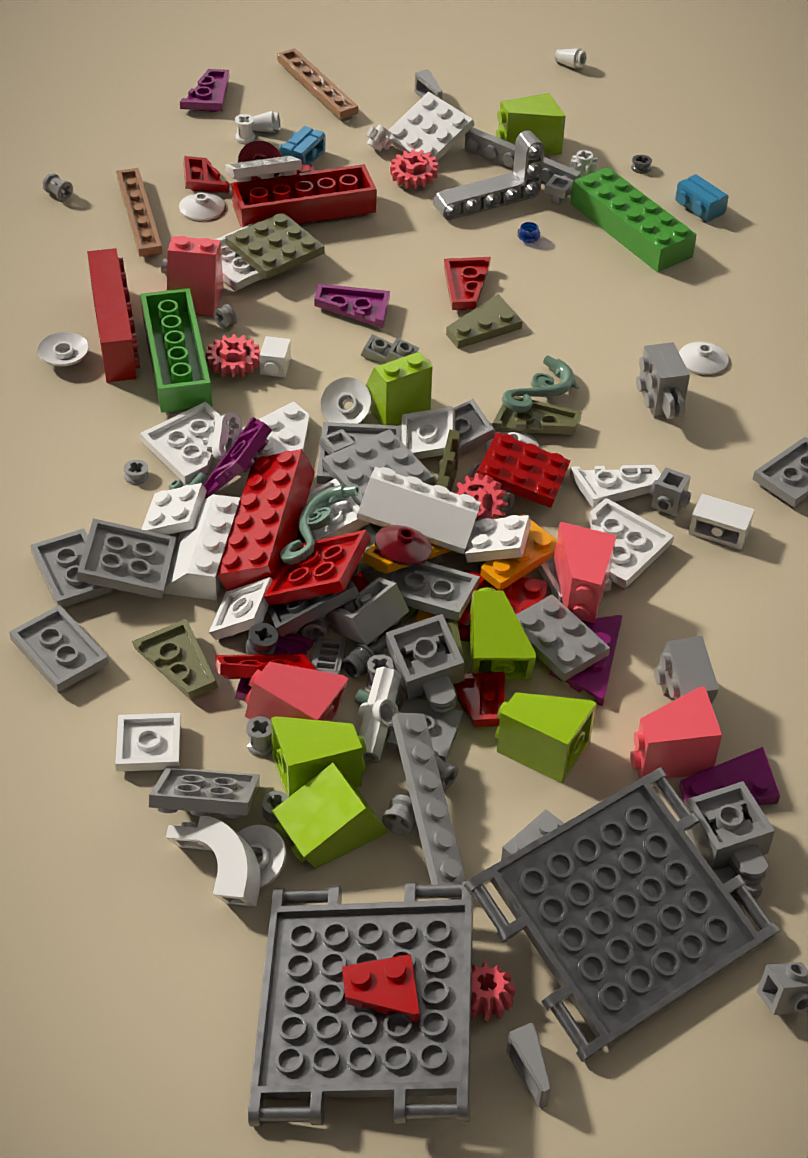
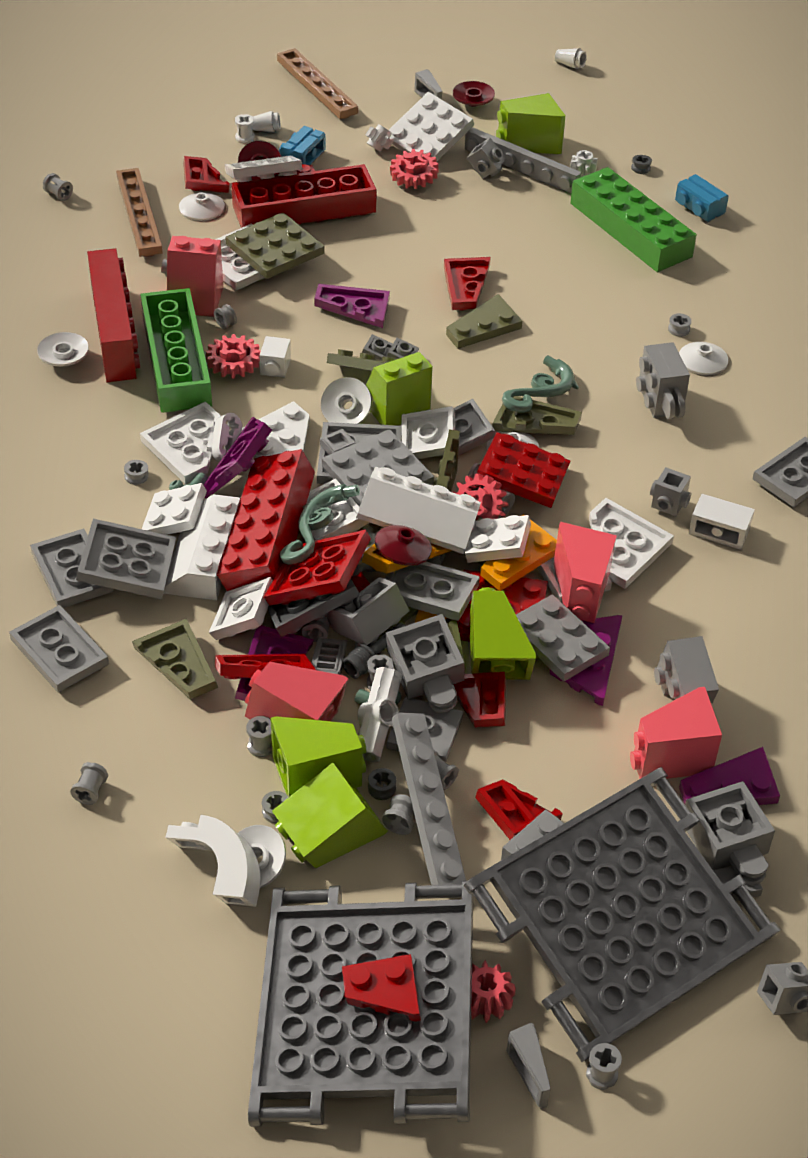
(89, 783): none -> light grey bush
(148, 742): white plate -> none
(204, 792): light grey plate -> none
(209, 92): magenta wing -> none
(268, 641): dark grey wheel -> none
(365, 361): none -> olive wing
(384, 792): none -> dark grey bush
(473, 93): none -> dark red dish
(486, 158): none -> light grey brick
(499, 190): light grey beam -> none
(510, 807): none -> red wing
(529, 232): clear blue plate -> none
(545, 732): lime slope -> none
(558, 188): light grey tile -> none
(604, 1055): none -> light grey bush
(614, 484): white wing -> none
(679, 324): none -> light grey bush

